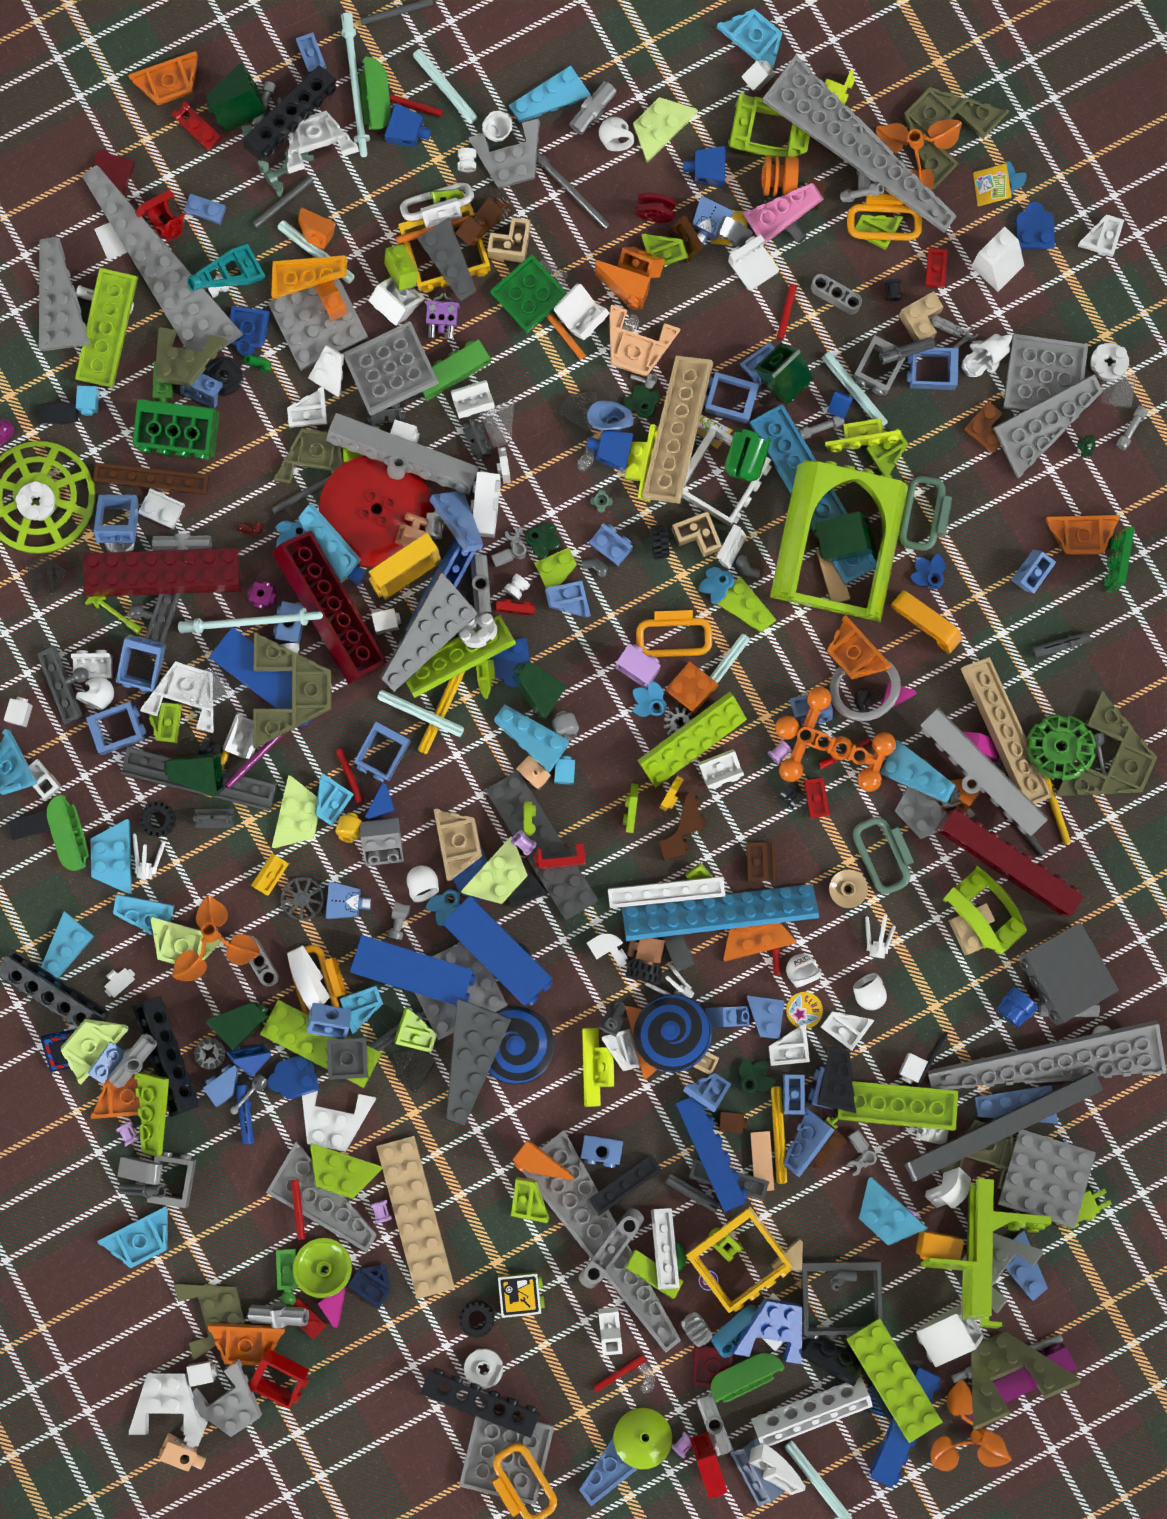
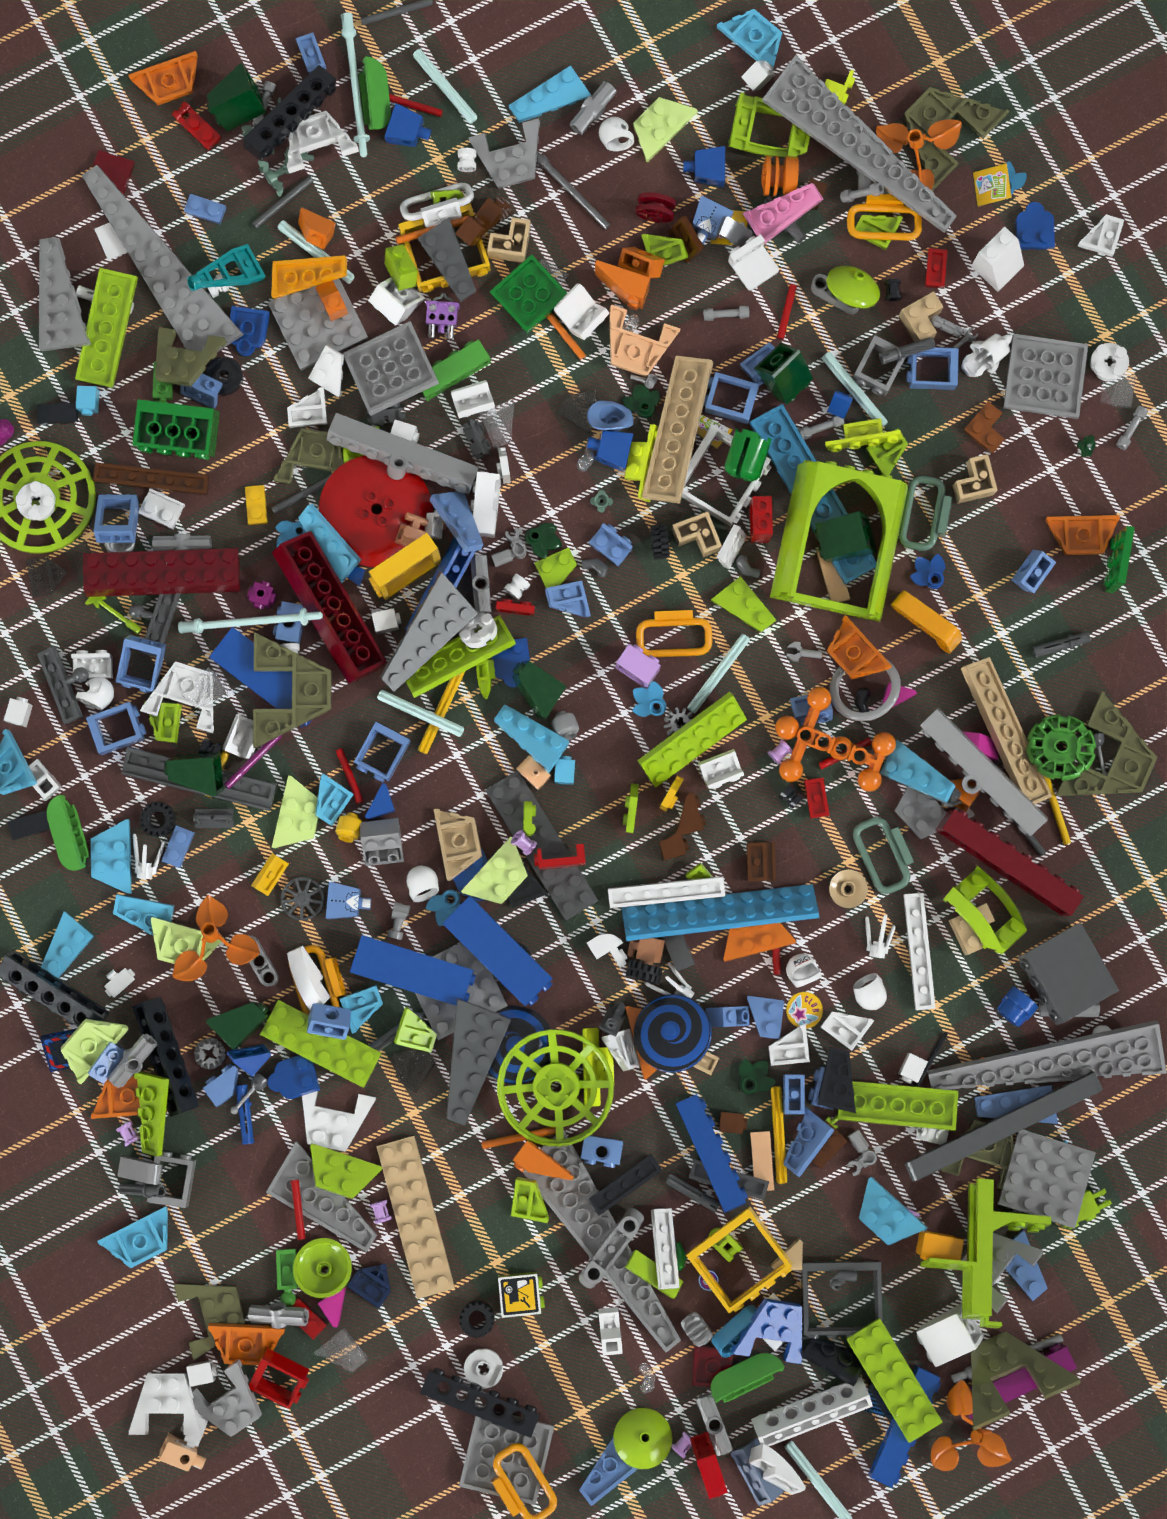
(159, 206): red tile -> none
(178, 846): none -> medium blue plate
(250, 530): clear red arm -> none
(256, 505): none -> yellow plate
(259, 362): green arm -> none
(343, 1351): none -> clear wing
(347, 1058): dark grey plate -> none
(497, 126): white hair -> none
(516, 1138): none -> orange bar
(547, 1096): none -> lime dish
(619, 1373): red bar -> none
(691, 687): orange plate -> none
(708, 1091): medium blue wing -> none
(709, 314): none -> light grey bar
(714, 585): dark azure plate -> none
(760, 522): none -> red window
(802, 652): none -> light grey bar
(853, 286): none -> lime dish
(919, 951): none -> white plate
(952, 1191): white brick -> none
(980, 483): none -> tan brick
(1038, 427): light grey wing -> none

